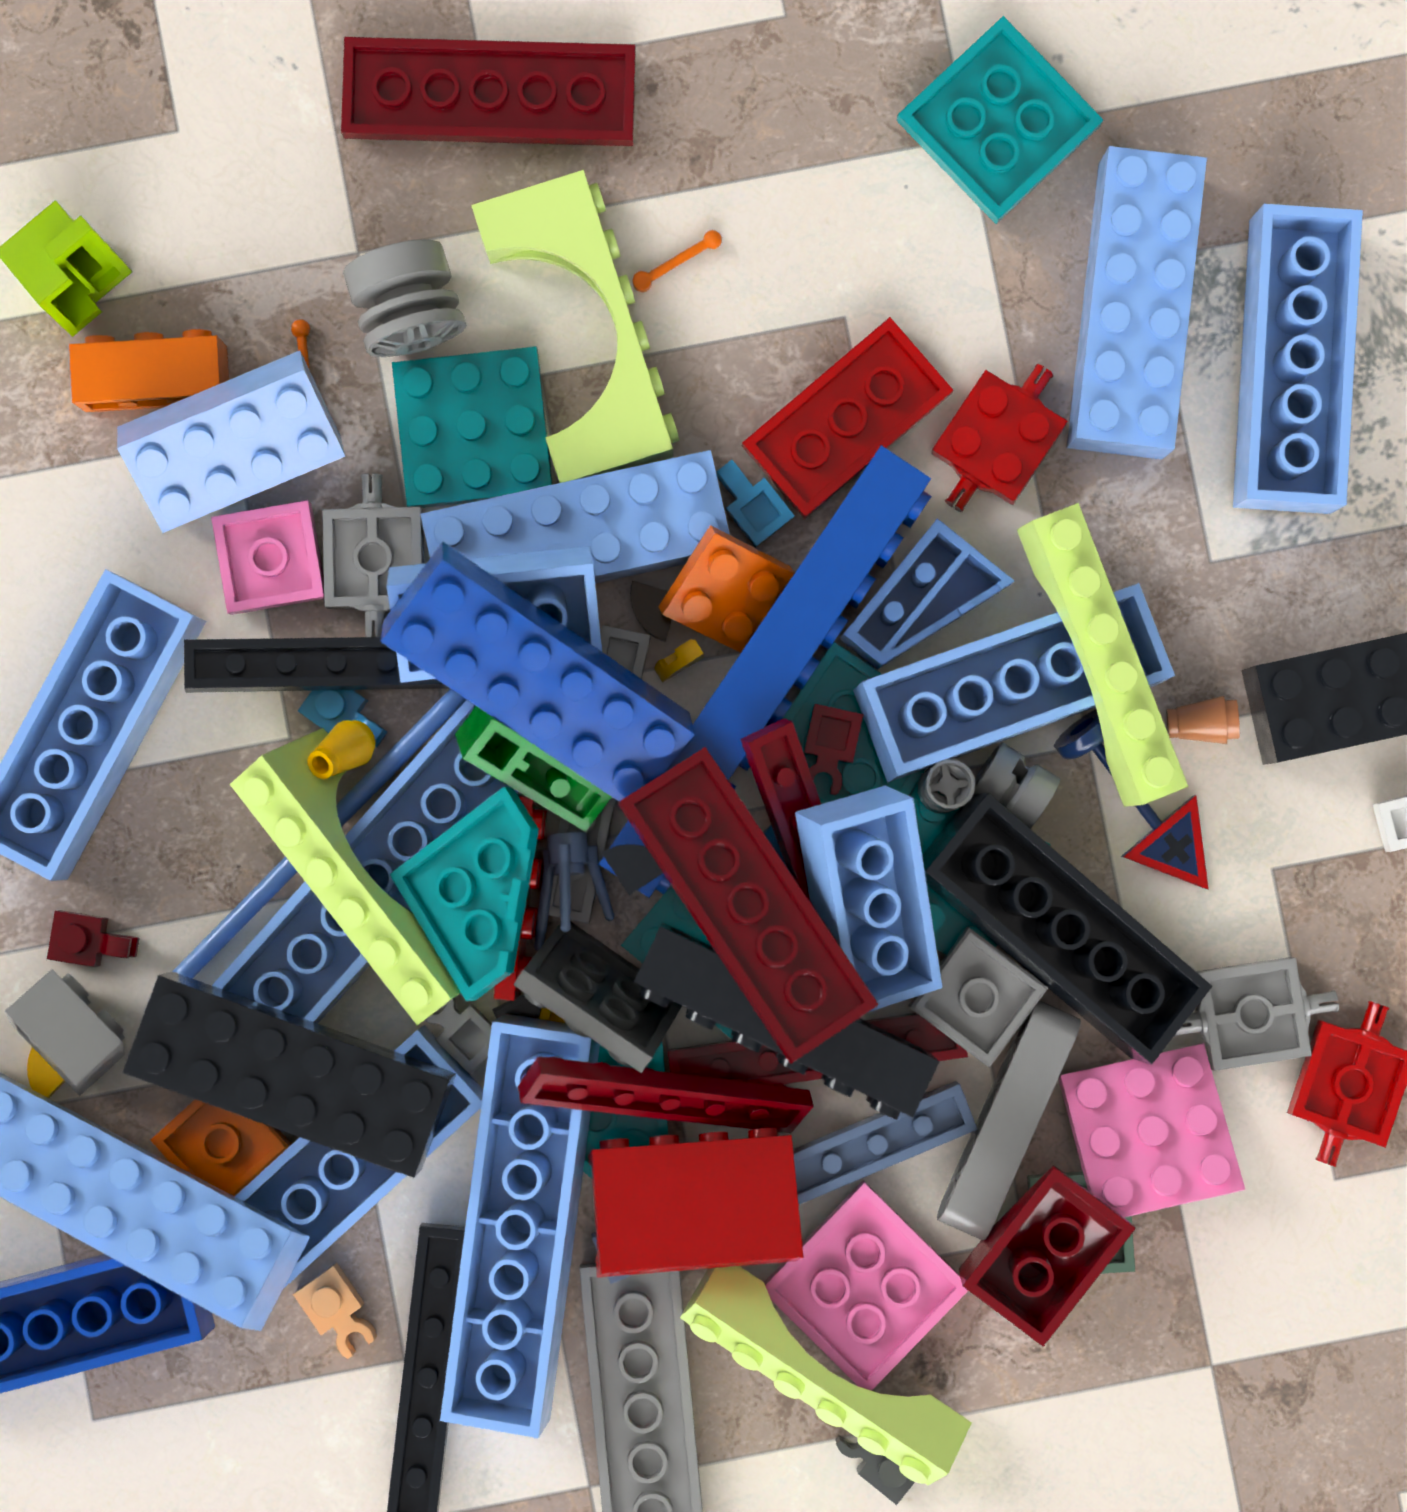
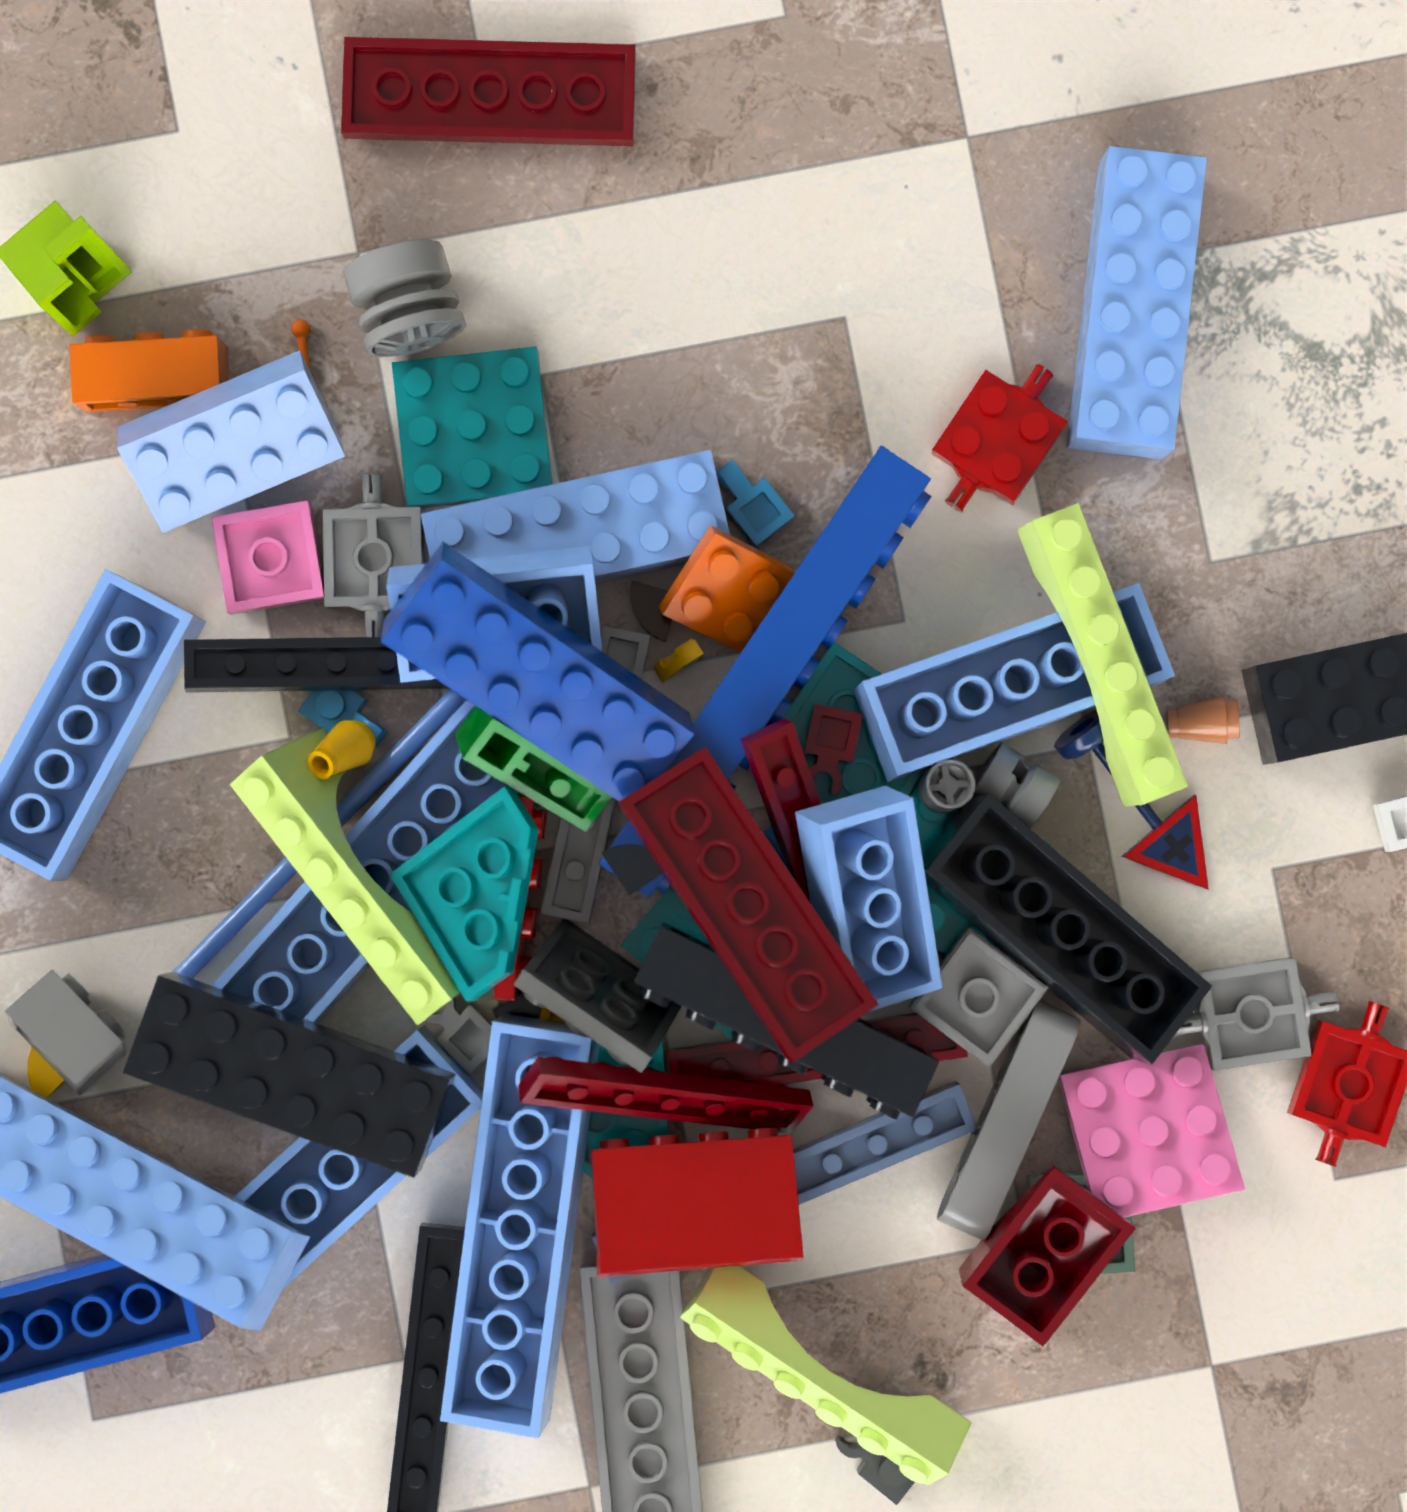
(84, 940): dark red plate -> none
(219, 1145): orange plate -> none
(330, 1303): light nougat plate -> none
(562, 227): yellowish green arch -> none
(564, 858): sand blue plant -> none
(643, 281): orange hinge -> none
(846, 416): red plate -> none
(865, 1287): bright pink plate -> none
(924, 594): medium blue wedge -> none
(999, 120): teal plate -> none
(1298, 359): light blue brick -> none

